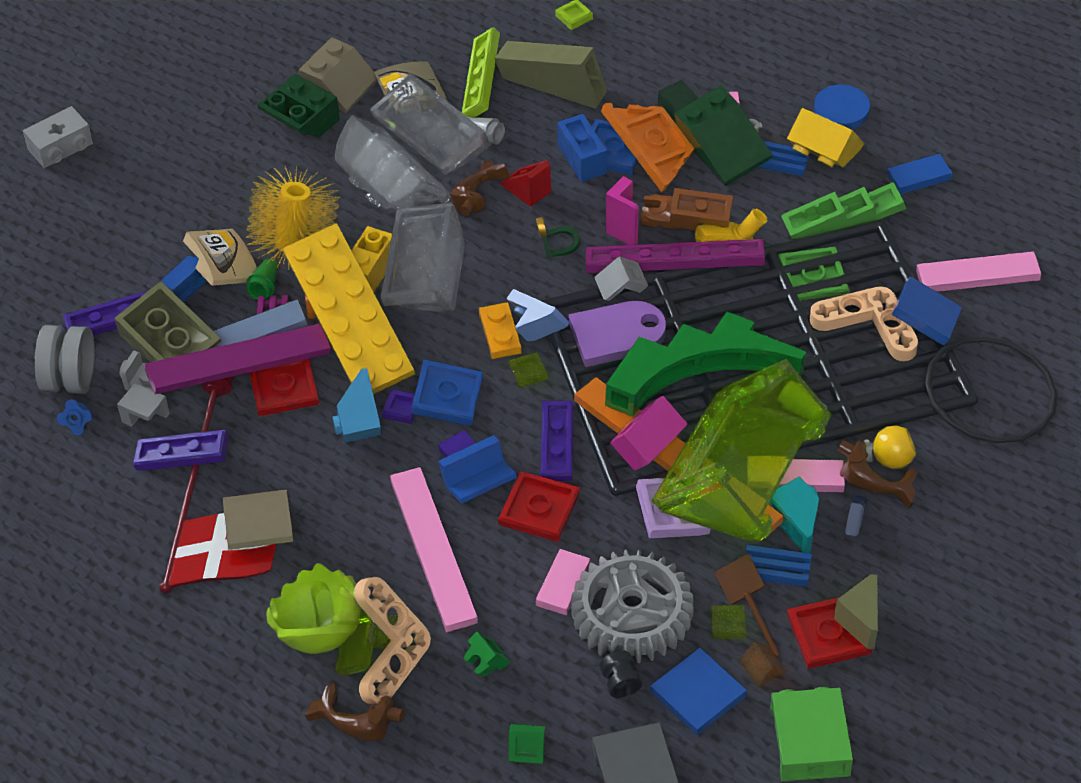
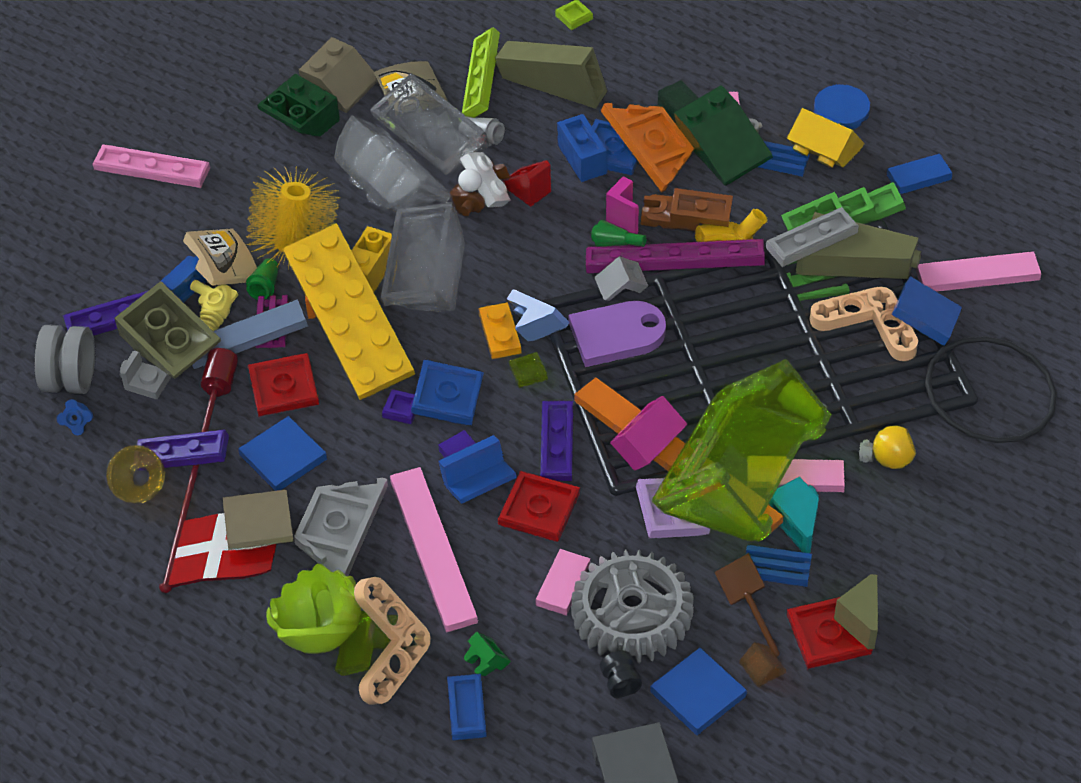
(57, 137): light grey brick -> none
(121, 472): none -> clear yellow piece
(141, 403): light grey panel -> none
(151, 166): none -> bright pink tile
(214, 302): none -> light yellow piece
(237, 358): magenta tile -> none
(282, 454): none -> blue tile
(339, 522): none -> light grey wing
(357, 411): dark azure slope -> none
(365, 726): reddish brown animal -> none
(466, 707): none -> blue tile
(481, 177): none -> white plate
(526, 743): green tile -> none
(557, 252): dark green piece -> none
(611, 235): none -> green cone
(691, 352): green arch -> none
(728, 622): clear neon green tile -> none
(811, 734): bright green panel -> none
(812, 236): none -> light grey tile
(856, 515): dark blue tile -> none
(860, 474): reddish brown animal -> none
(866, 254): none -> olive slope

